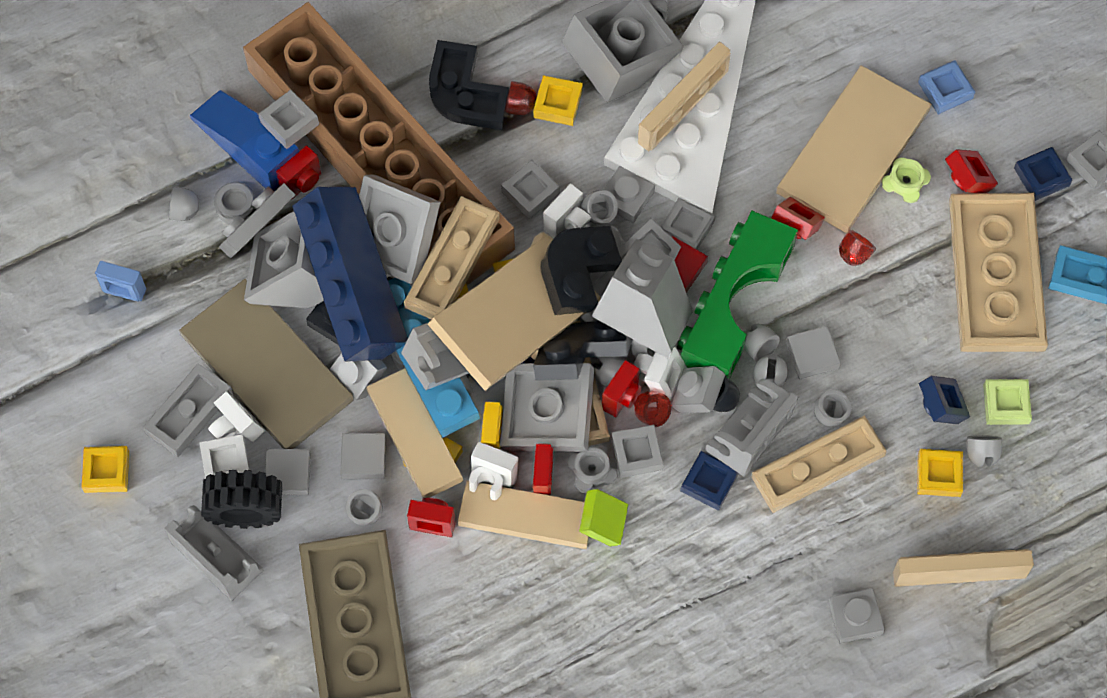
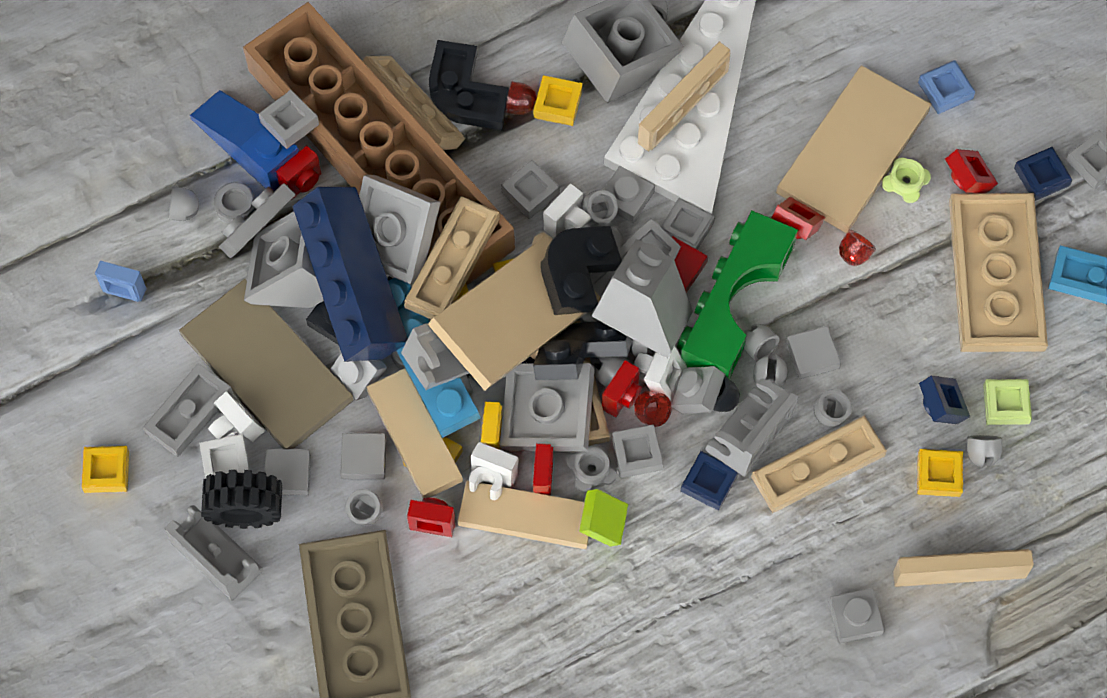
(415, 101): none -> tan tile

